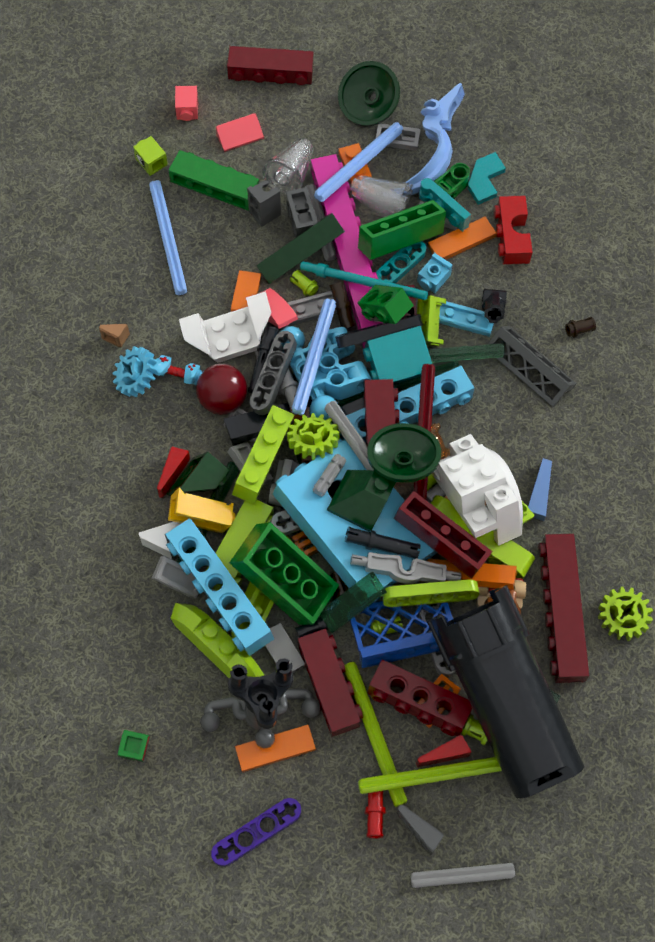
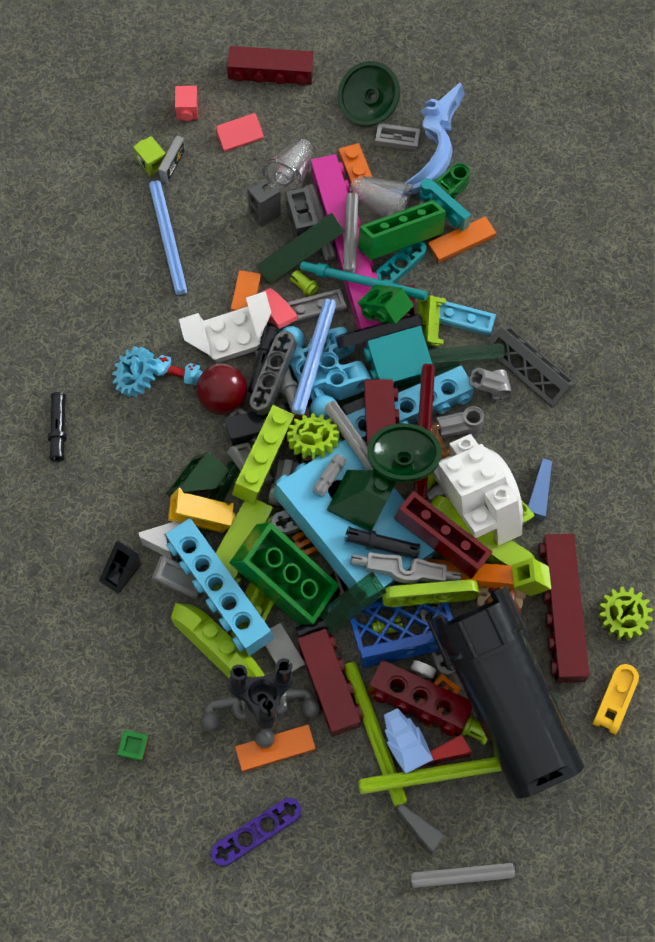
(57, 434): none -> black pin
(114, 333): medium nougat slope -> none
(120, 567): none -> black slope
(171, 159): none -> light grey tile
(174, 465): red slope -> none
(211, 179): green brick -> none
(342, 305): dark brown pin -> none
(350, 232): none -> light grey axle
(358, 162): light blue axle -> none
(375, 815): red pin -> none
(406, 741): none -> light blue connector
(423, 669): none -> white tile
(434, 273): medium azure brick -> none
(458, 423): none -> light grey piece
(479, 183): teal tile -> none
(493, 382): none -> light grey piece
(494, 304): black piece -> none
(514, 246): red arch -> none
(531, 577): none -> lime brick
(574, 328): dark brown pin -> none
(617, 697): none -> yellow plate

